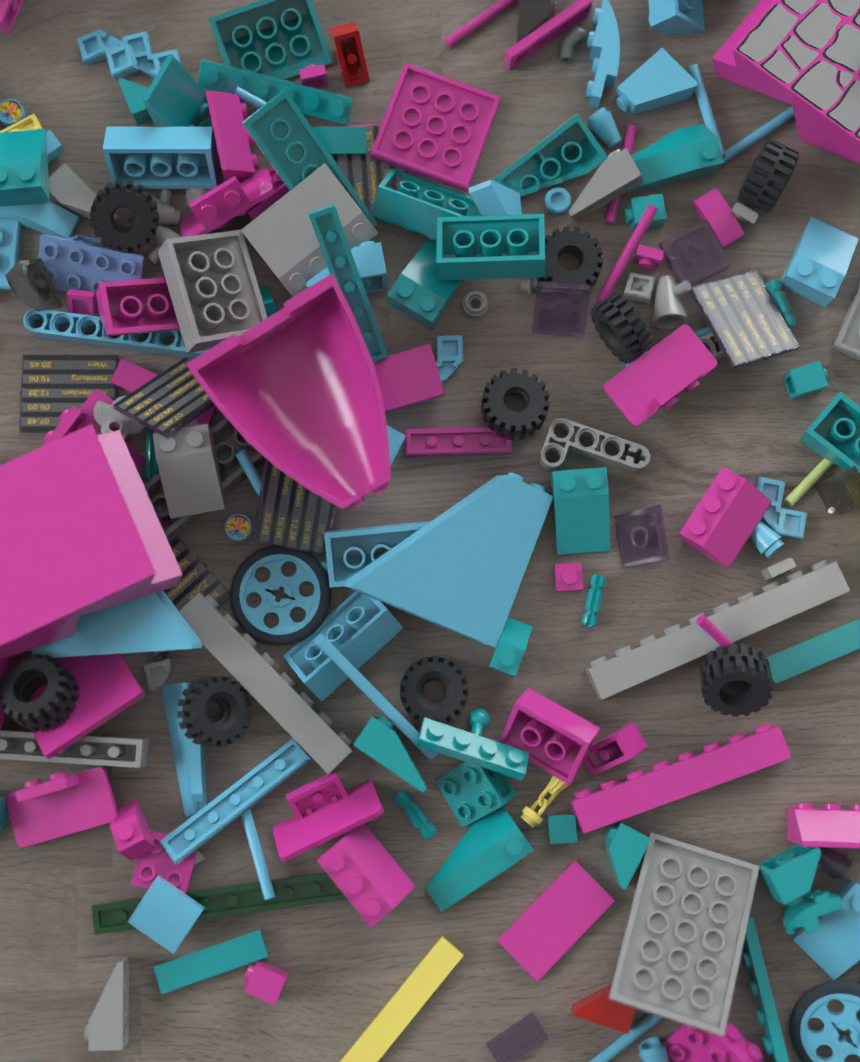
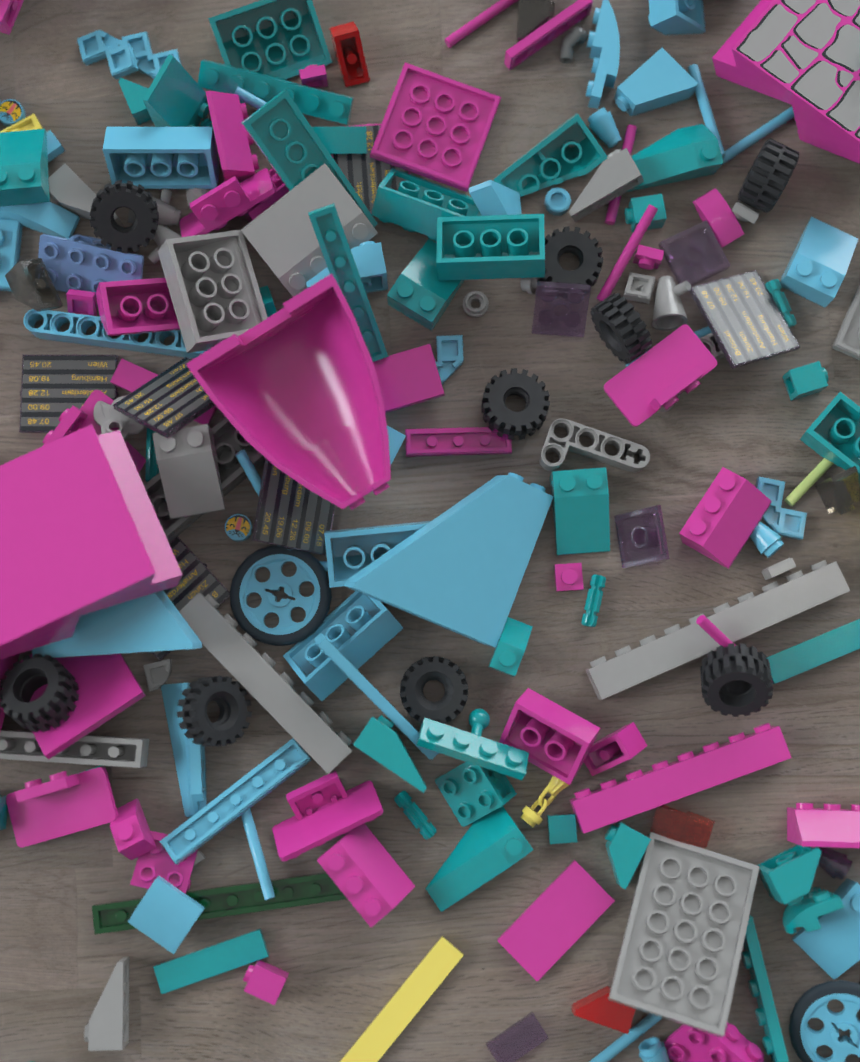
(682, 826): none -> clear red slope

